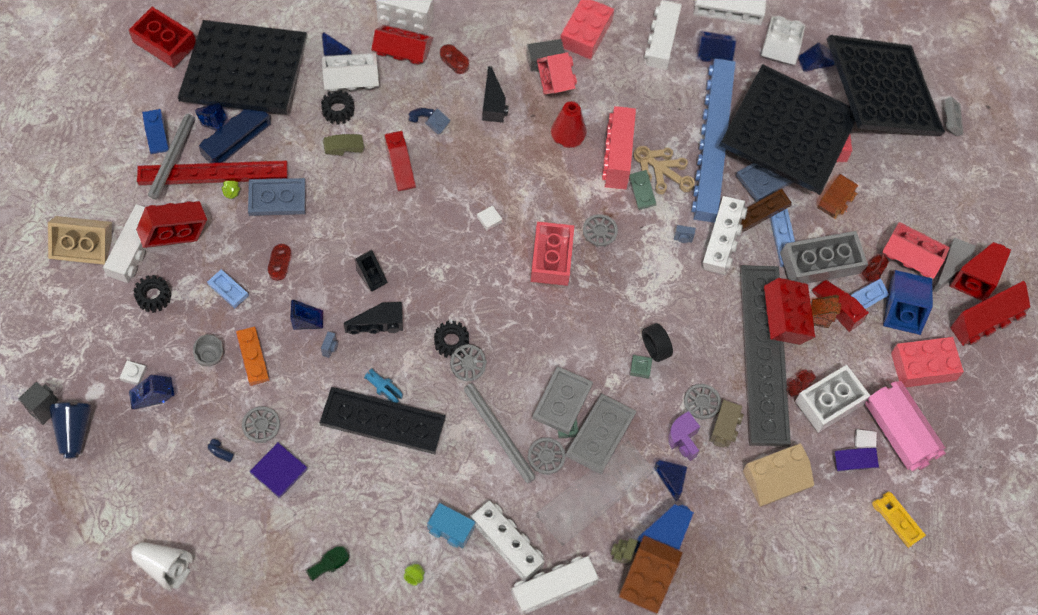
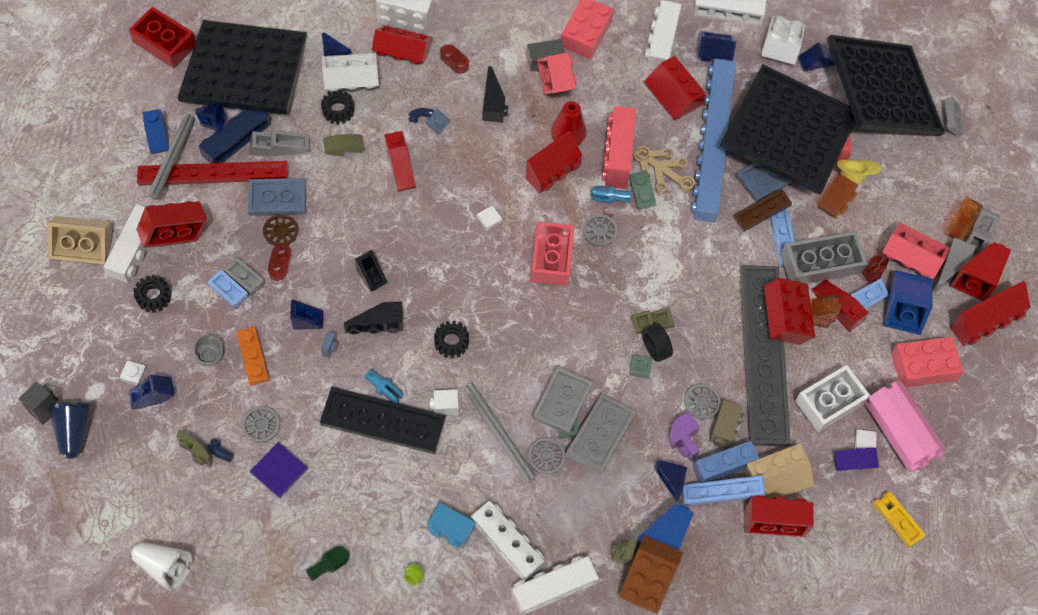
(197, 451): none -> olive slope
(230, 189): lime plate -> none
(244, 276): none -> light grey plate
(278, 143): none -> light grey slope
(280, 230): none -> reddish brown wheel
(445, 402): none -> white brick
(468, 362): light grey wheel -> none
(553, 163): none -> red slope
(609, 194): none -> dark azure arm
(649, 318): none -> olive slope
(675, 88): none -> red slope
(684, 234): sand blue plate -> none
(723, 490): none -> light blue tile
(724, 235): white brick -> none
(725, 463): none -> medium blue brick
(778, 516): none -> red brick
(803, 380): clear red plate -> none
(858, 169): none -> light yellow piece
(963, 219): none -> clear orange brick
(981, 229): none -> light grey brick

